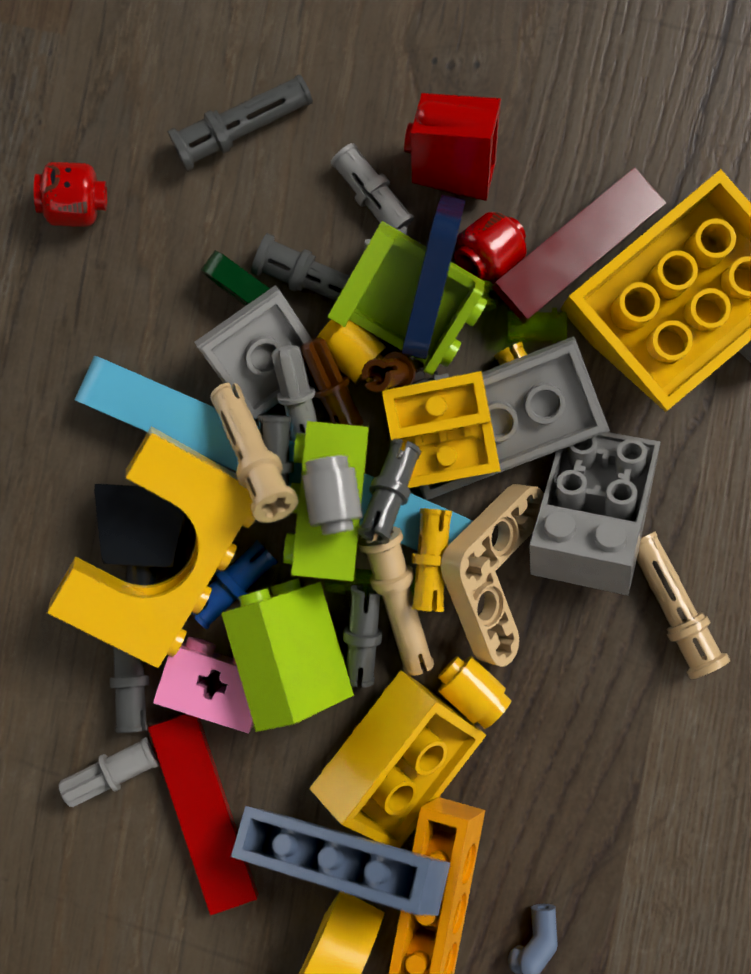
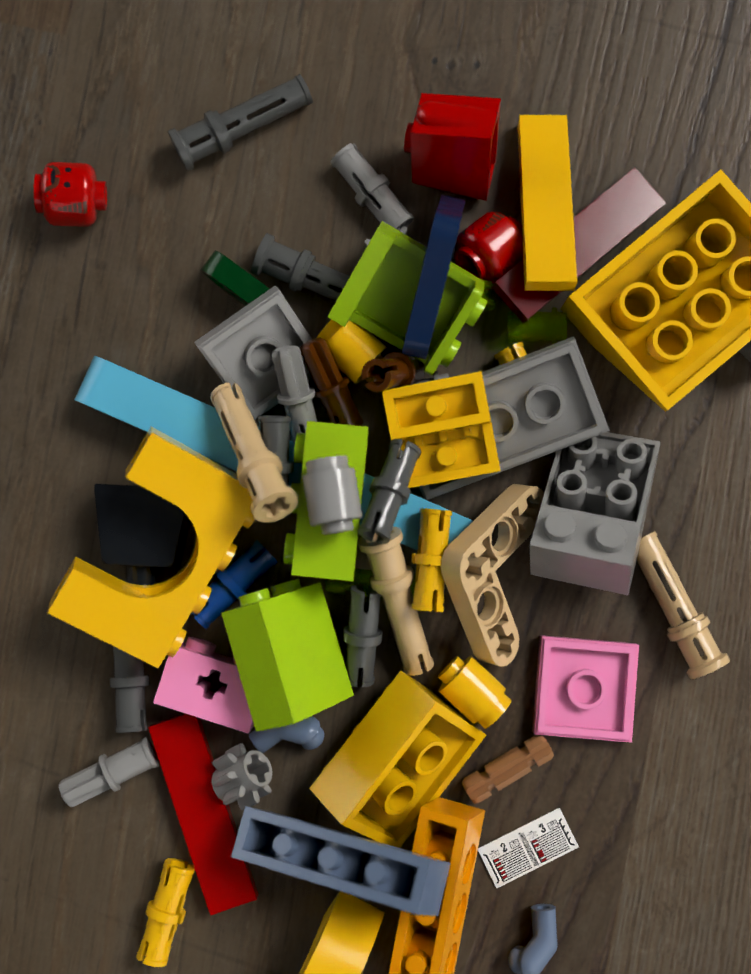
(165, 912): none -> yellow pin
(241, 776): none -> light grey gear
(304, 732): none -> sand blue arm
(507, 768): none -> medium nougat axle
(528, 848): none -> white sticker
(546, 203): none -> yellow tile
(585, 688): none -> bright pink tile

